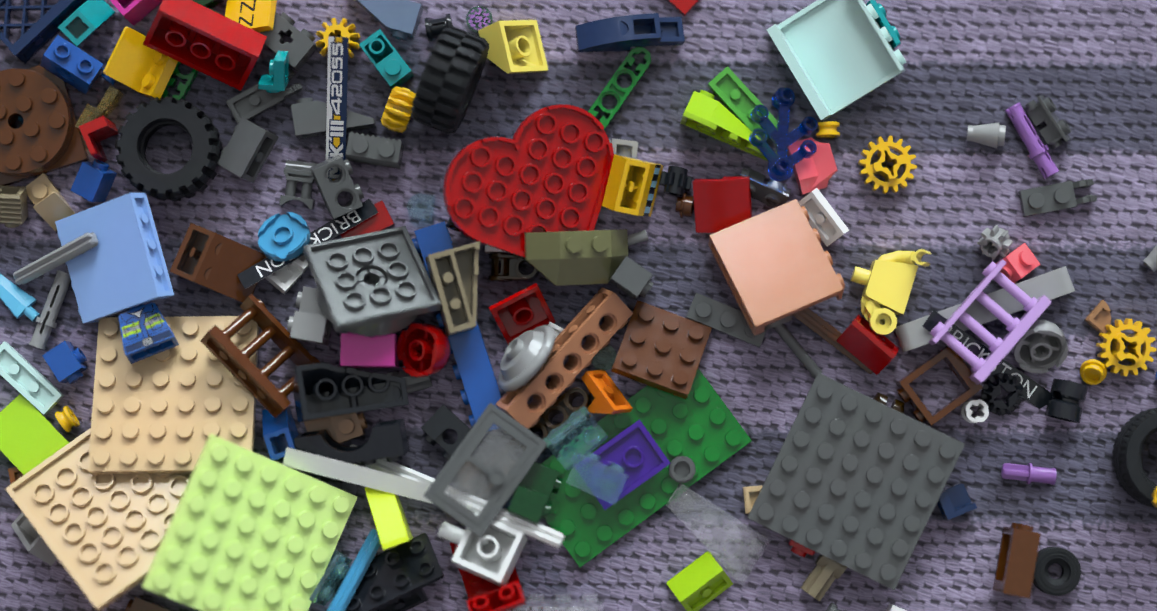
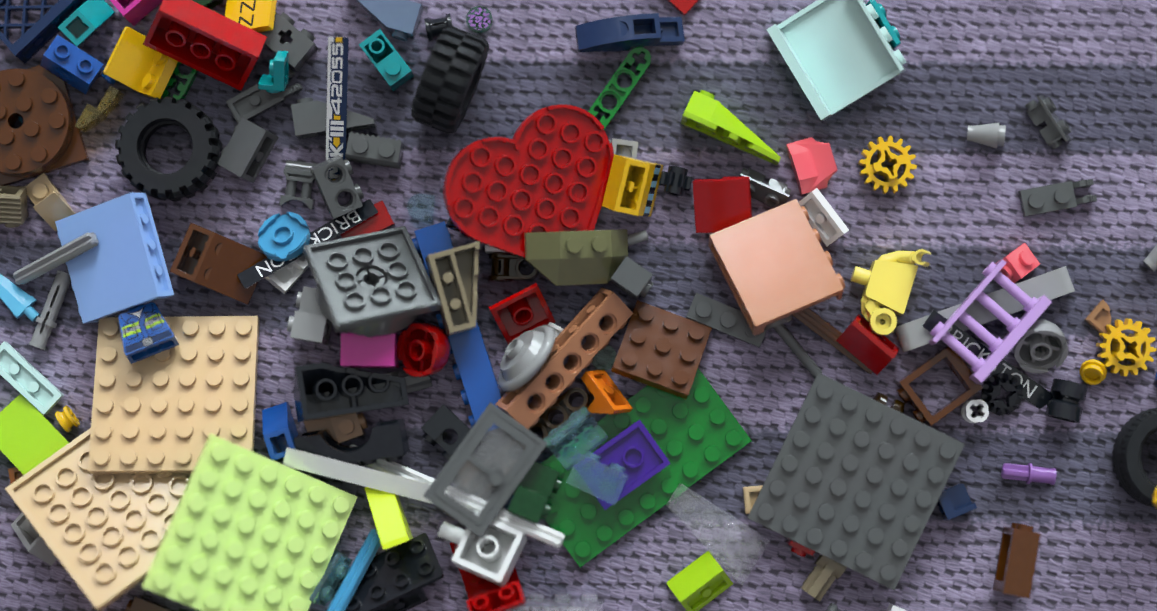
(66, 362): blue brick -> none
(94, 181): blue brick -> none
(96, 131): red panel -> none
(238, 360): reddish brown fence -> none
(334, 30): yellow gear -> none
(398, 109): yellow gear -> none
(515, 46): light yellow slope -> none
(682, 469): dark grey tile -> none
(685, 205): reddish brown plate -> none
(737, 98): bright green plate -> none
(781, 137): clear blue plant -> none
(828, 129): yellow bush -> none
(995, 242): light grey gear -> none
(1033, 143): medium lavender pin -> none
(1070, 571): black tyre -> none

